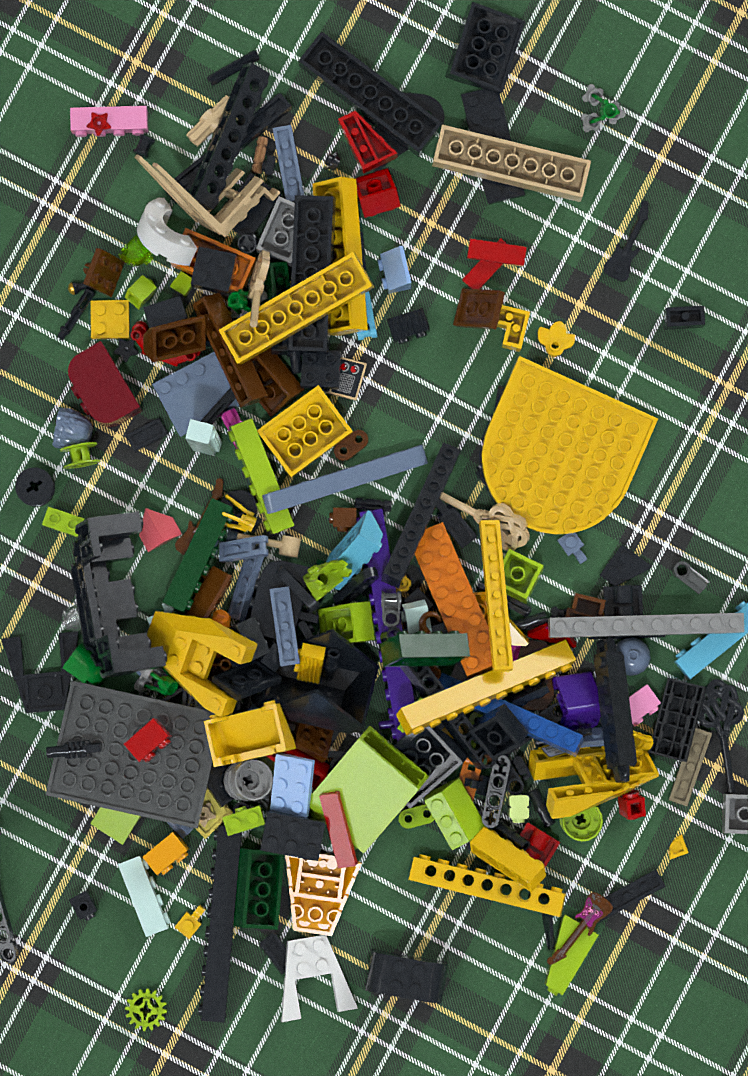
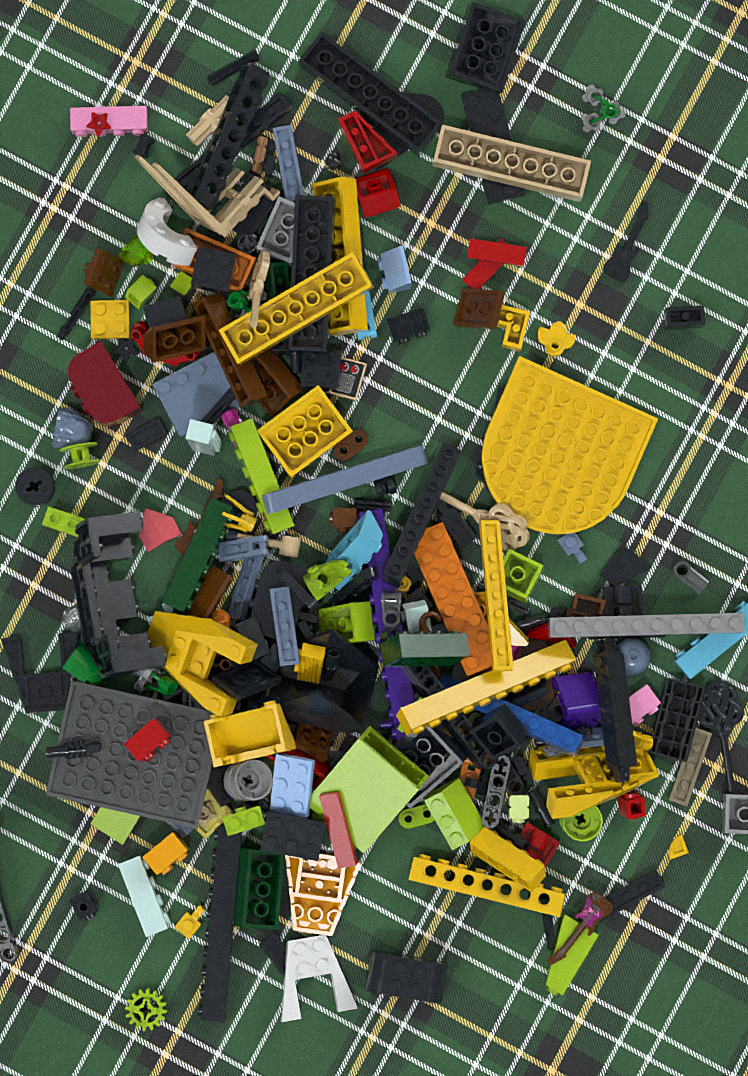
(76, 287): black piece -> none
(380, 487): none -> black wheel

